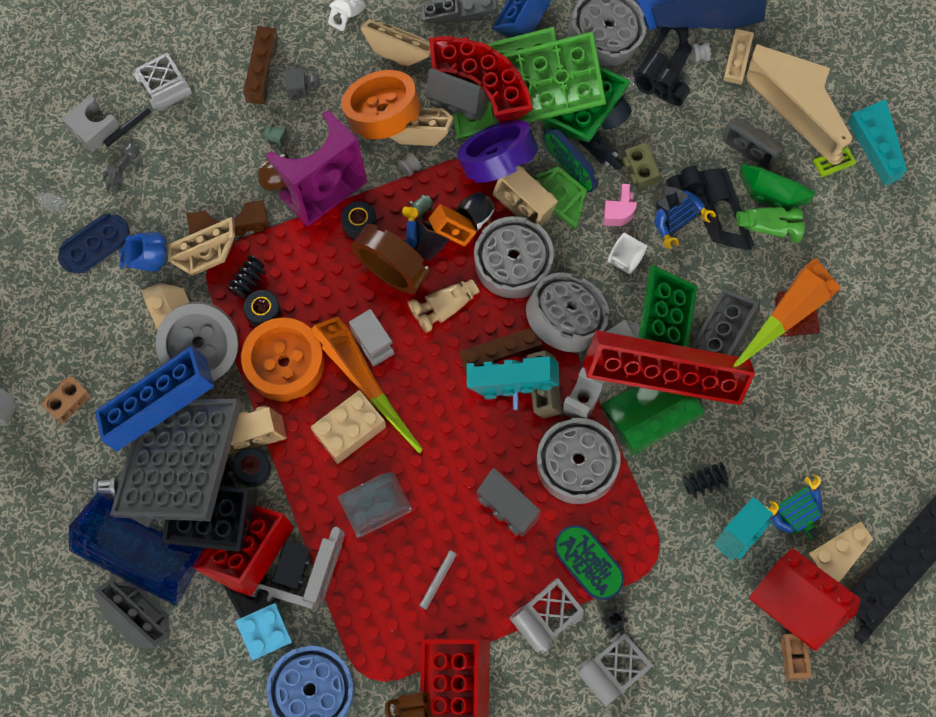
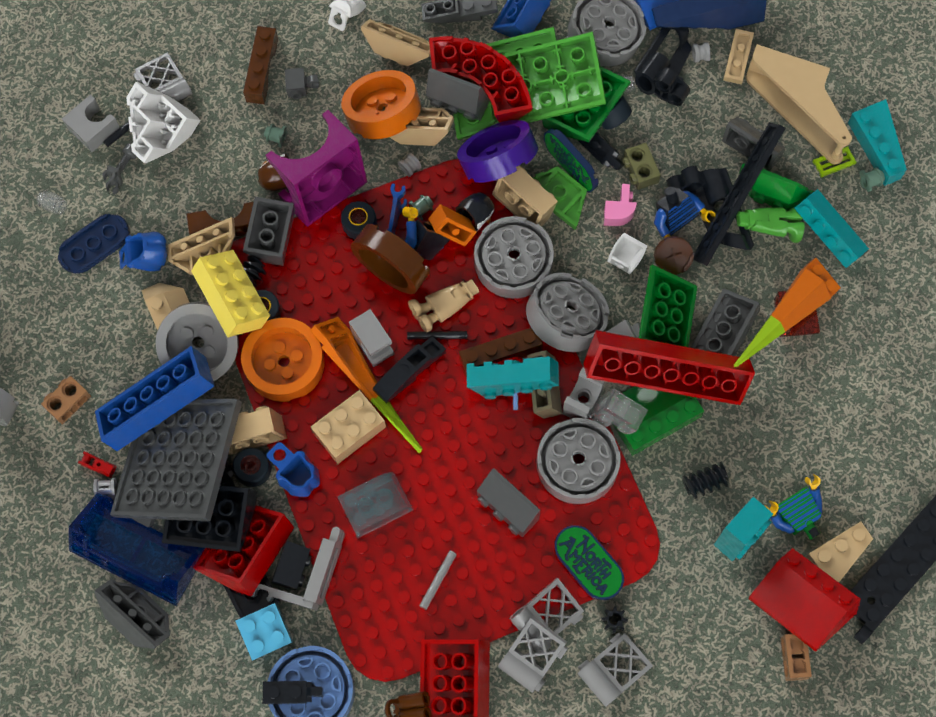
(99, 465): none -> red bar
(157, 122): none -> white brick
(230, 293): none -> light yellow brick
(269, 230): none -> dark grey slope
(289, 692): none -> black hinge
(295, 472): none -> blue piece
(396, 207): none -> blue flag
(407, 369): none -> black slope
(437, 335): none -> black bar
(526, 670): none -> light grey piece
(618, 410): none -> clear brick
(674, 255): none -> reddish brown tile
(738, 193): none -> black tile
(831, 228): none -> teal brick
(871, 179): none -> sand green brick

